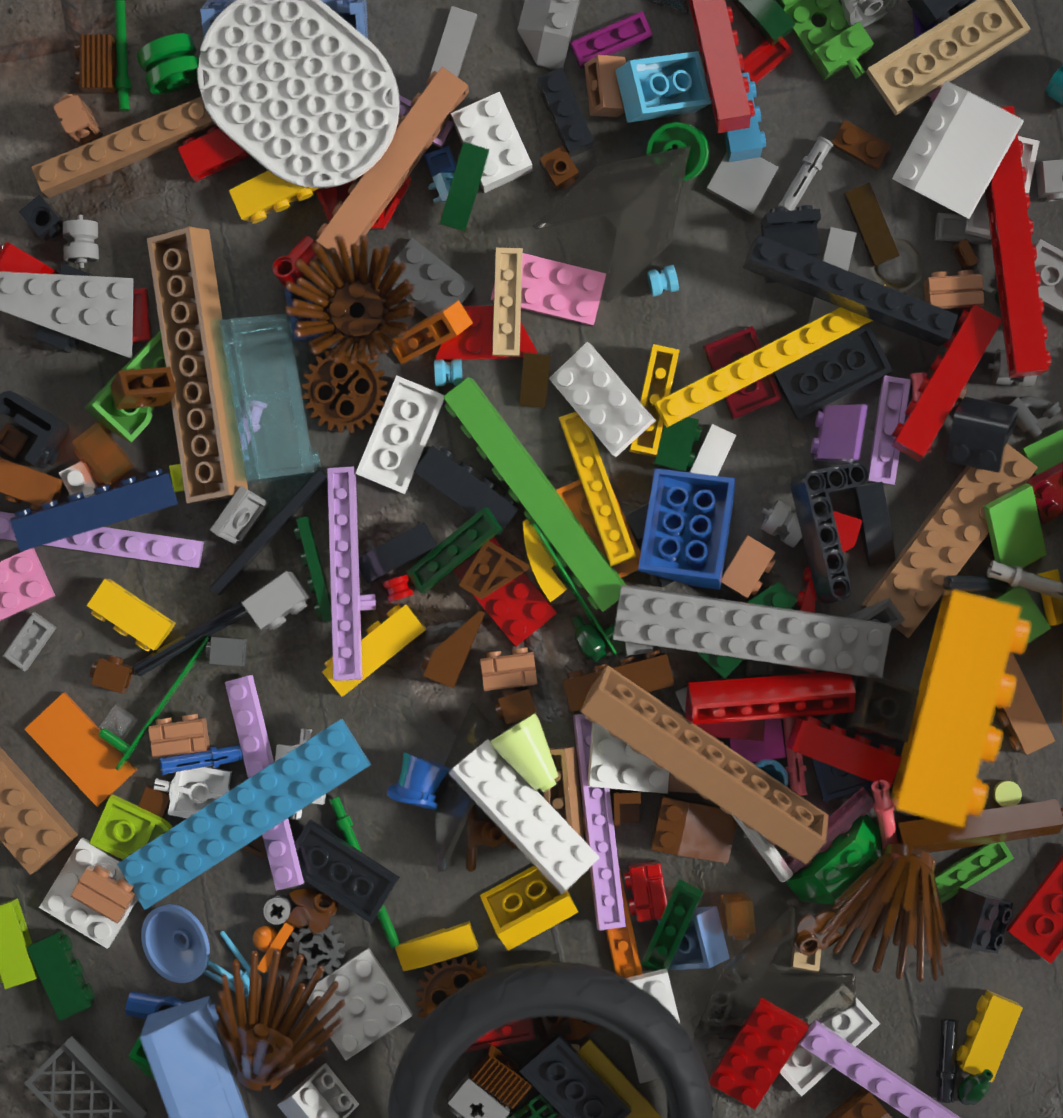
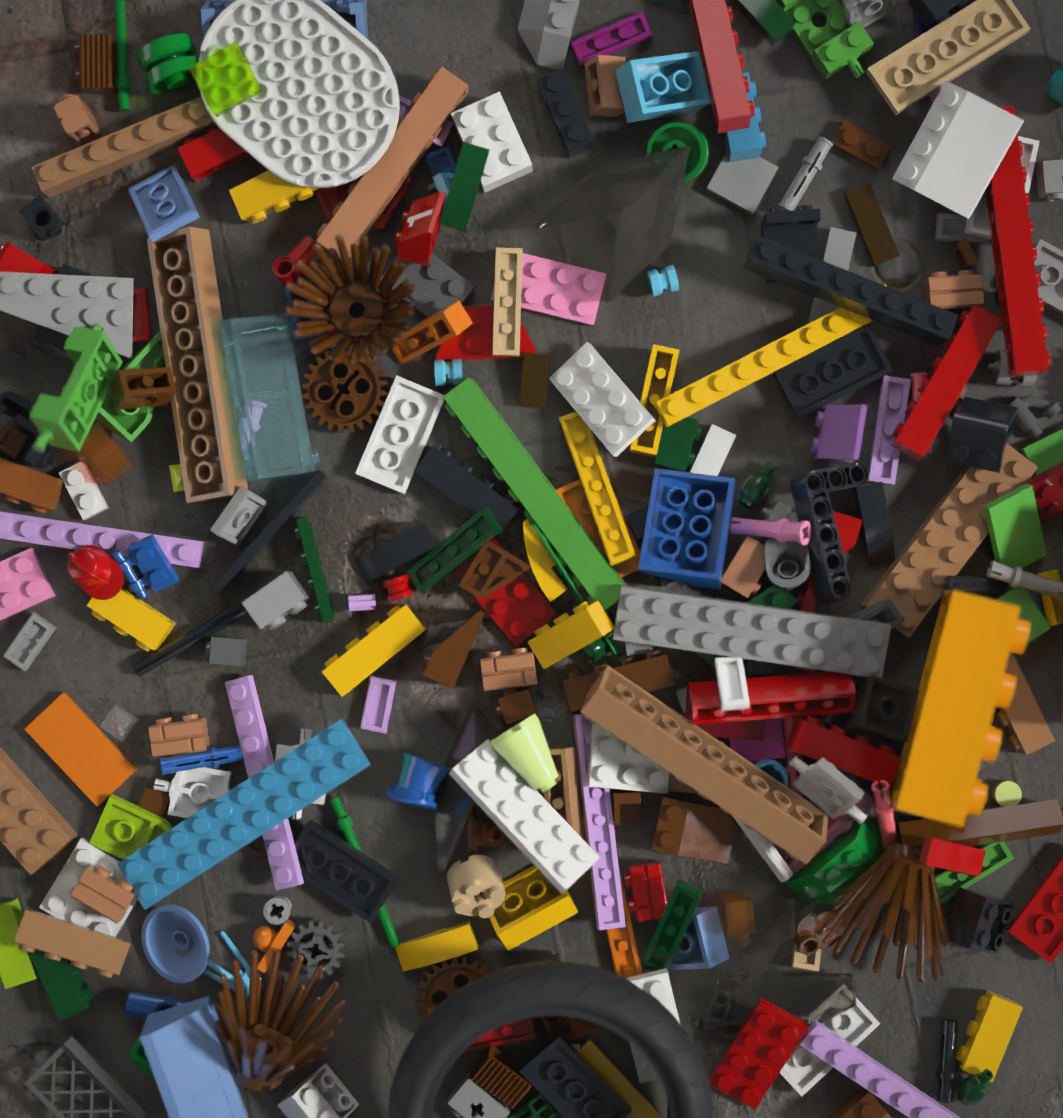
(67, 419): none -> bright green brick
(72, 942): none -> medium nougat brick
(80, 240): light grey wheel -> none
(93, 510): dark blue brick -> none
(95, 572): none -> red piece
(112, 674): reddish brown brick -> none
(125, 748): green piece -> none
(152, 563): none -> blue plate
(163, 203): none -> medium blue tile
(226, 79): none -> clear neon green tile
(309, 911): reddish brown plate -> none
(344, 574): lavender plate -> none
(370, 1004): white plate -> none
(378, 704): none -> lavender tile
(420, 229): none -> red slope
(454, 41): light grey tile -> none
(476, 886): none -> tan brick
(559, 169): reddish brown brick -> none
(570, 633): none -> yellow brick
(730, 349): dark red tile -> none
(731, 683): none -> white tile
(756, 487): none -> dark green plant
(765, 59): red tile -> none
(780, 530): none -> bright pink pin
(786, 563): none -> dark grey piece
(828, 788): none -> white plate
(952, 856): none -> red tile

